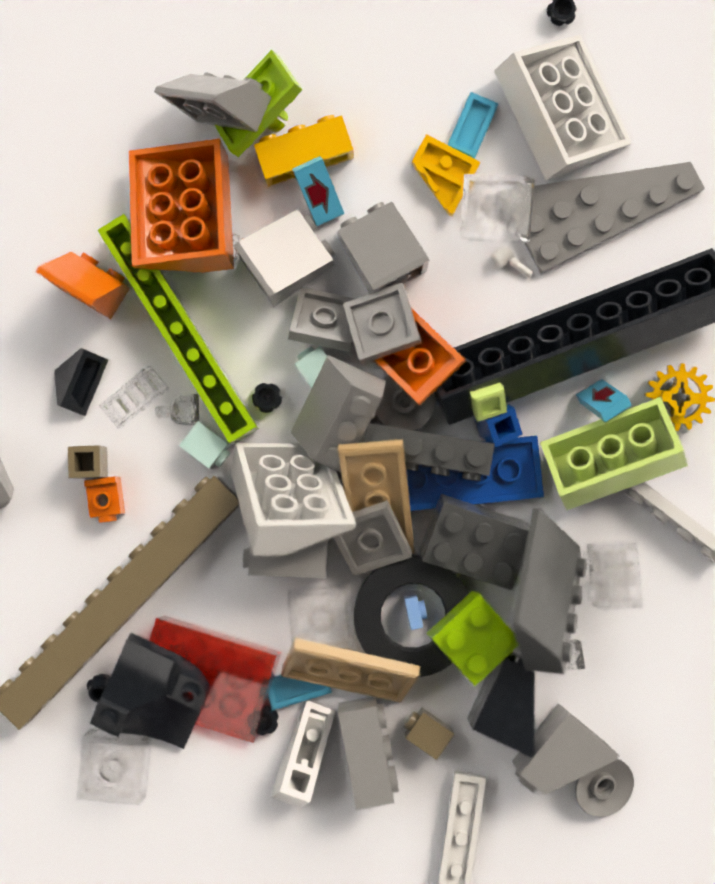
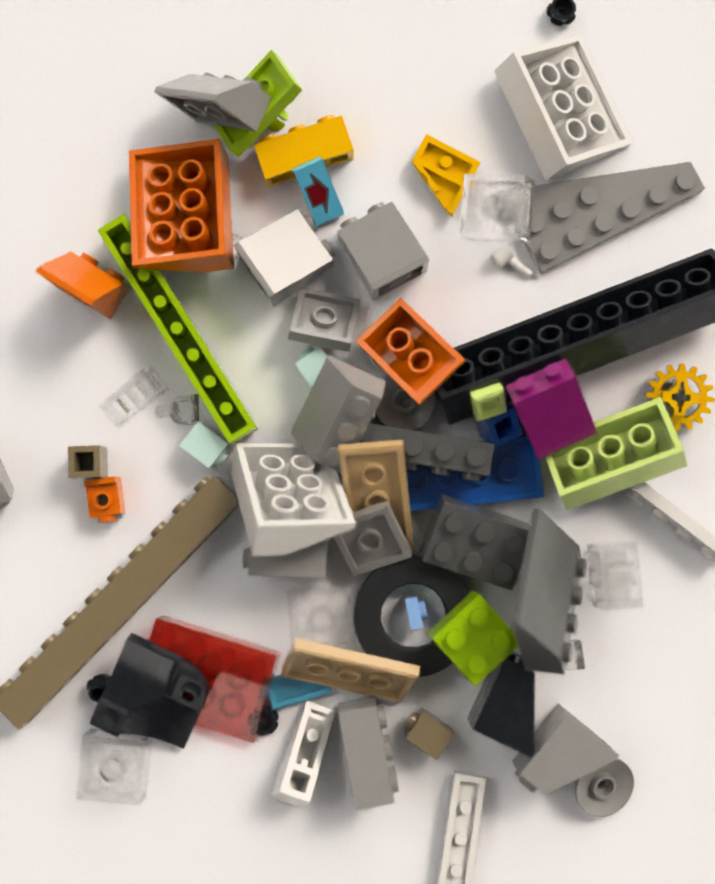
(78, 380): black slope -> none
(265, 389): black plate -> none
(382, 323): light grey plate -> none
(473, 124): medium azure tile -> none
(551, 408): none -> magenta slope
(603, 400): medium azure tile -> none

